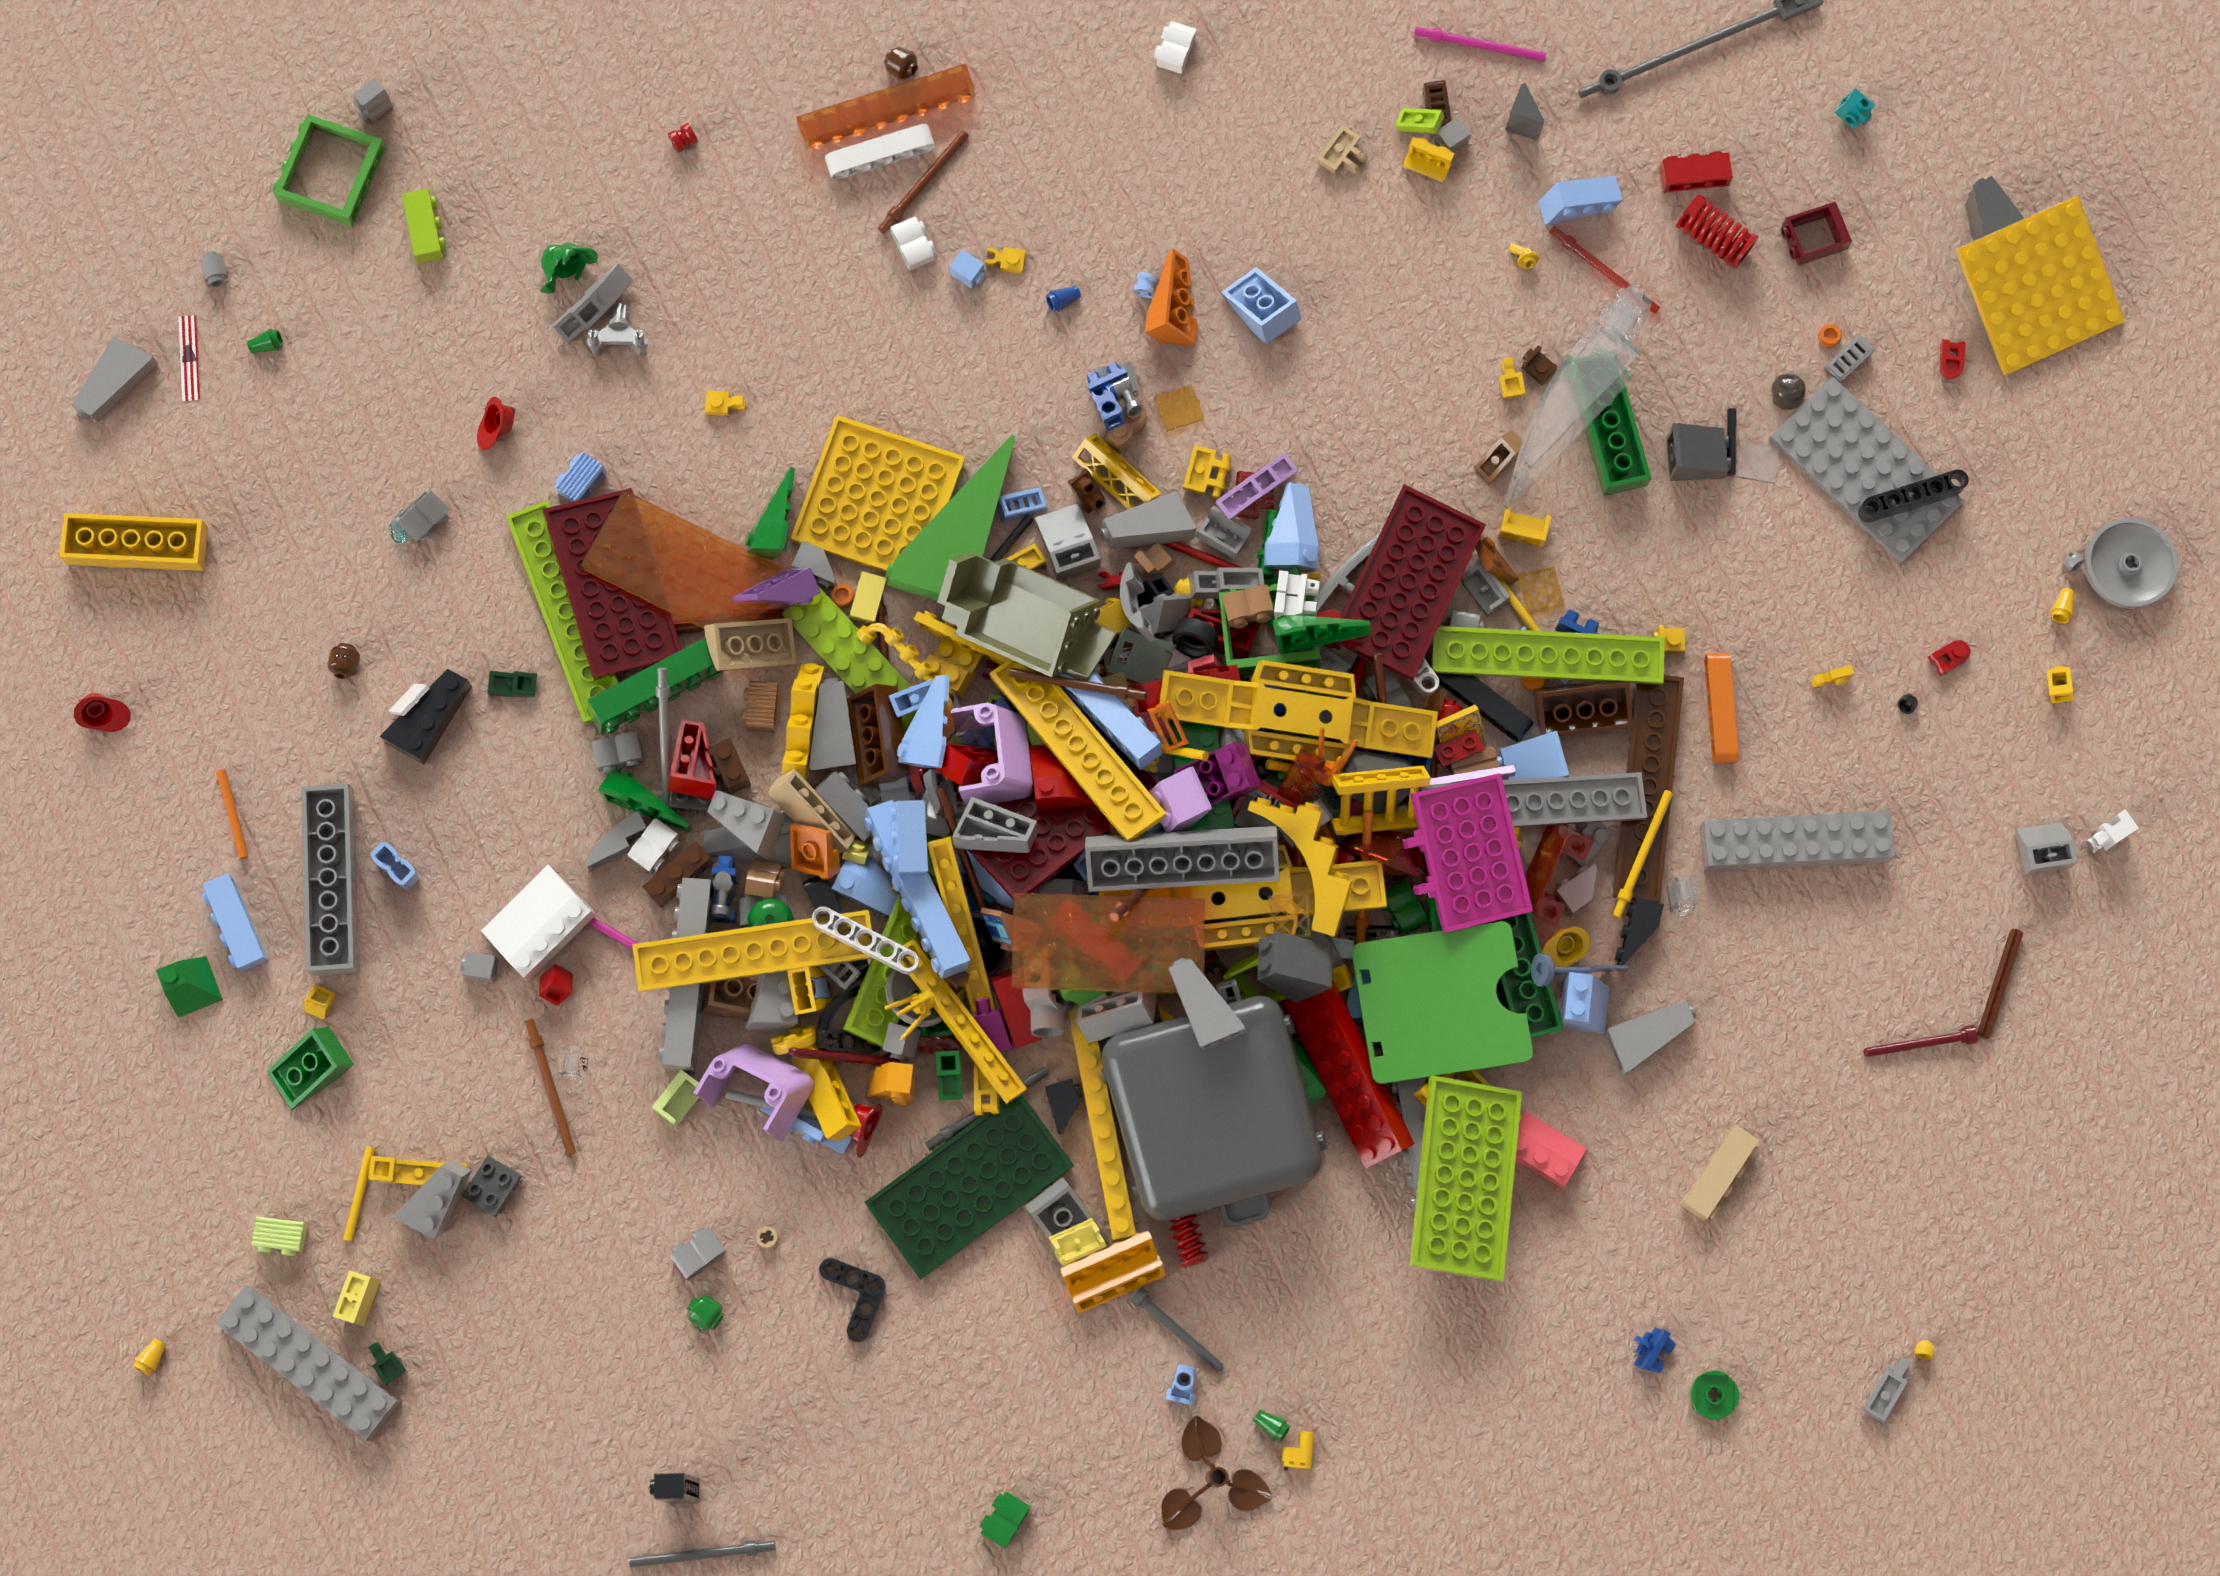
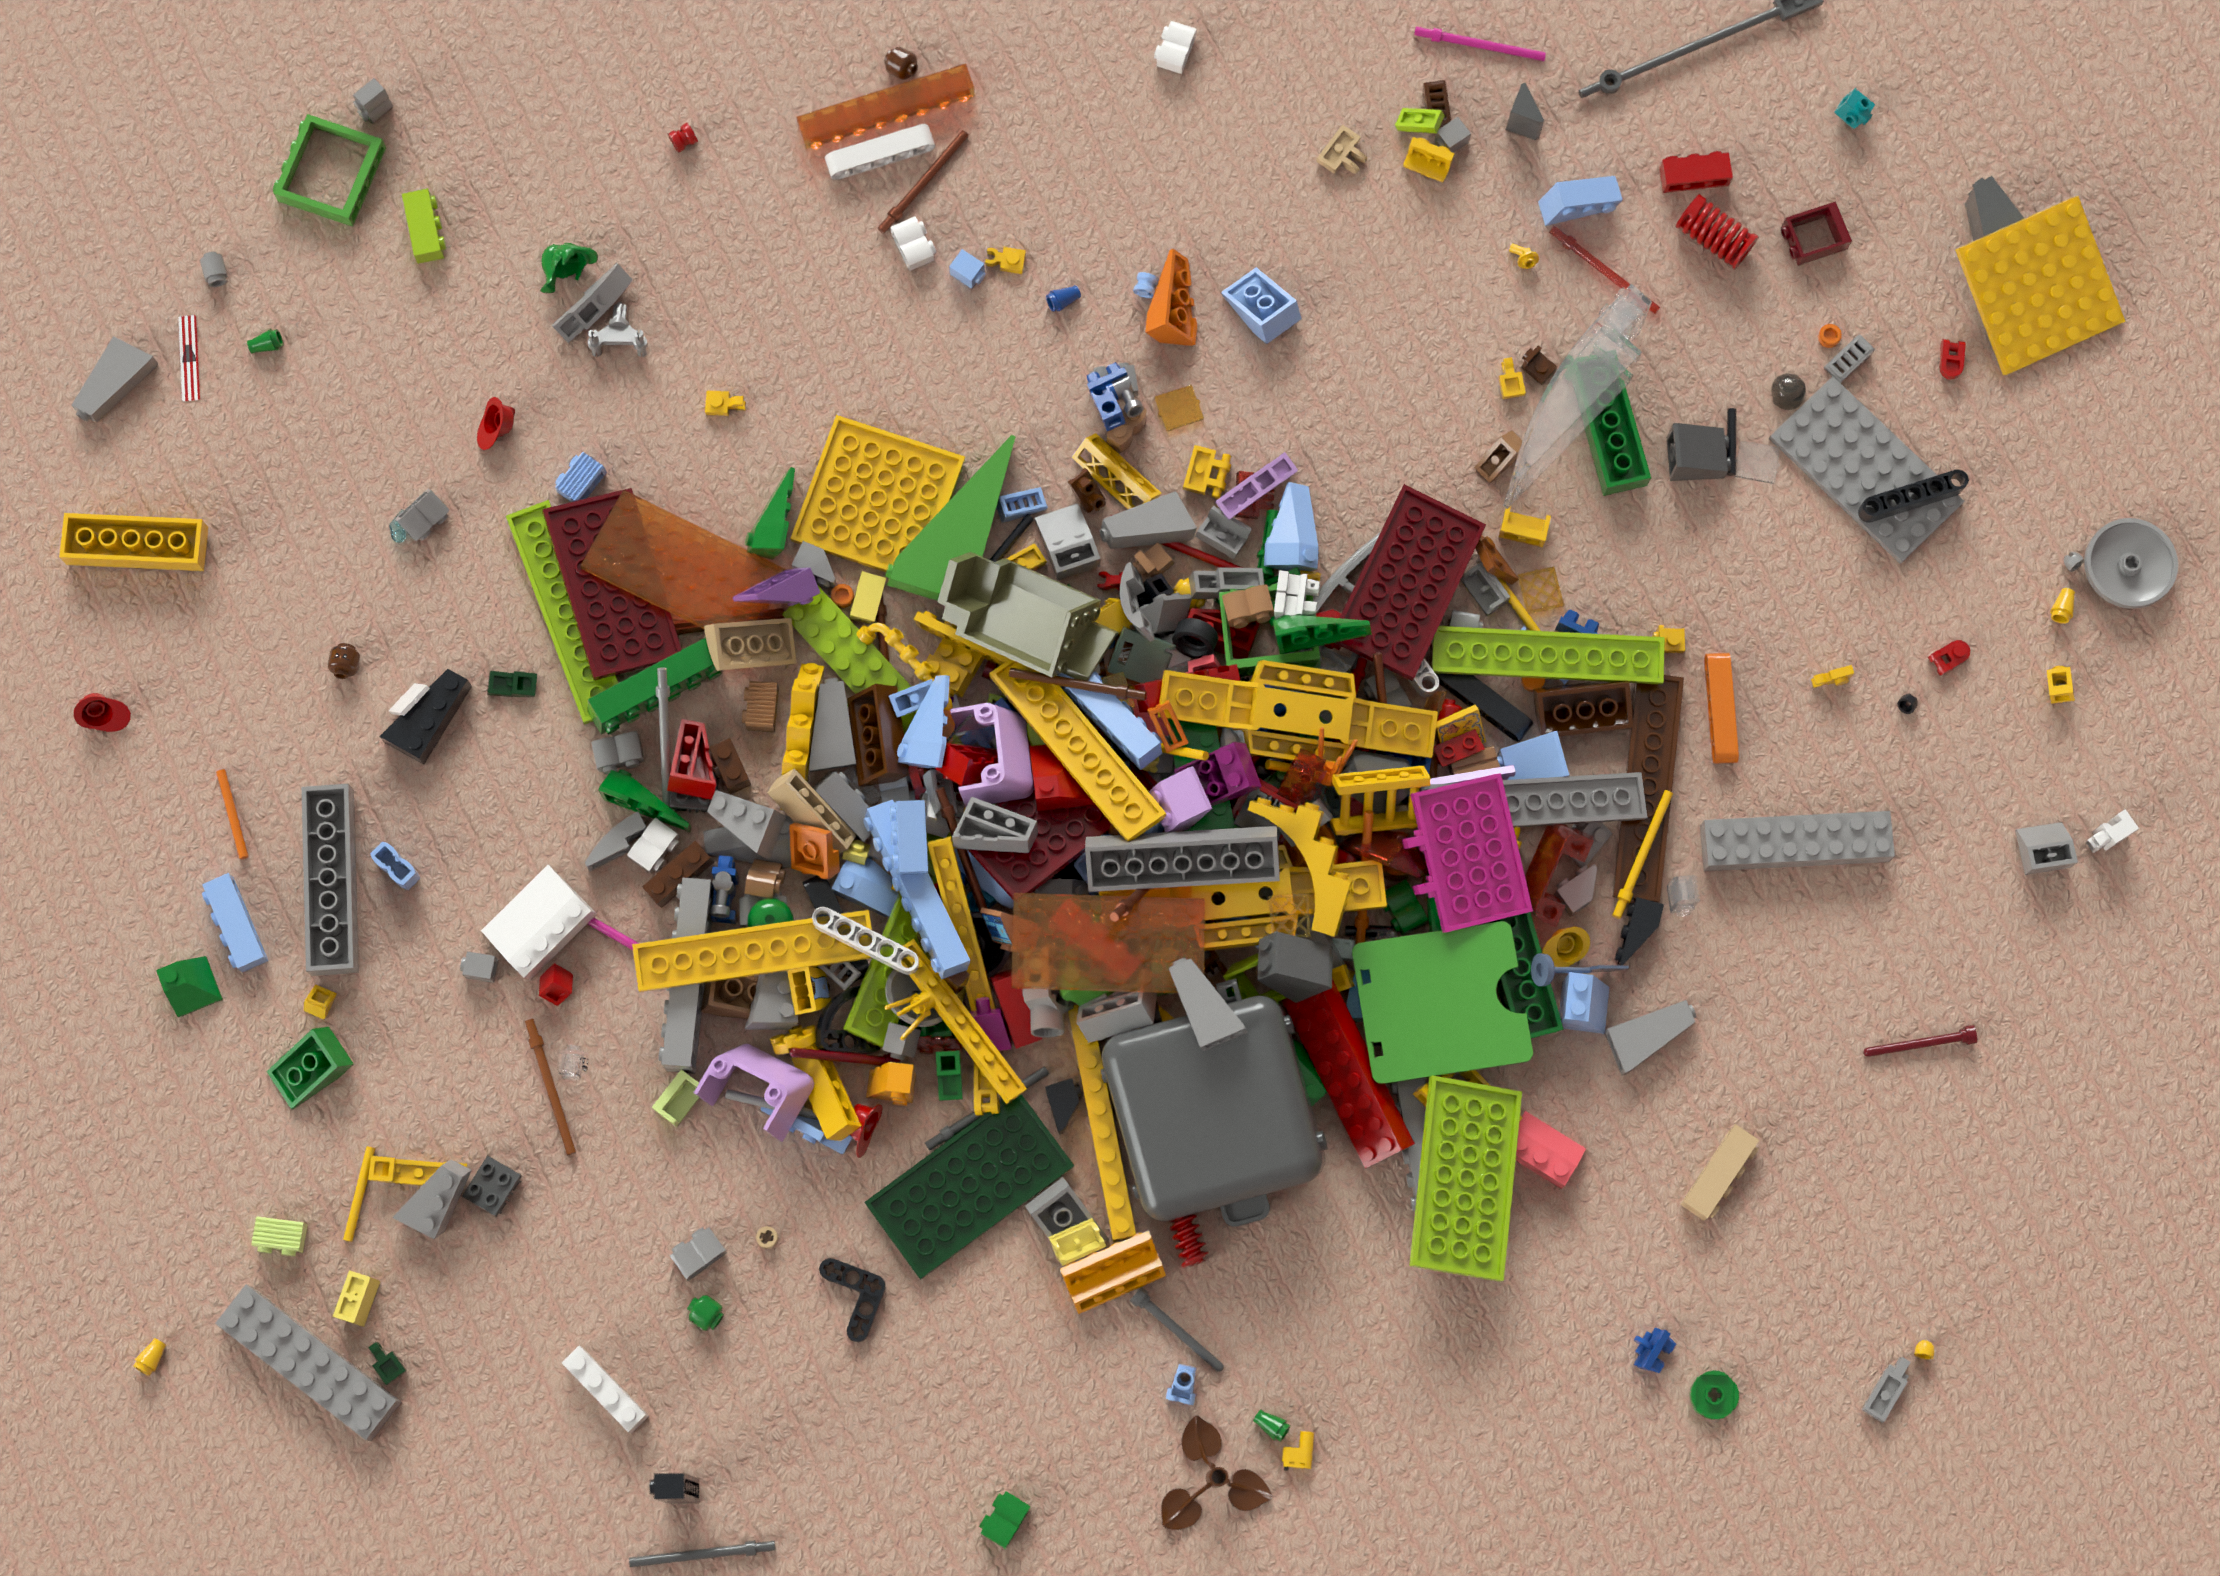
(605, 1389): none -> white brick
(2000, 983): copper axle -> none

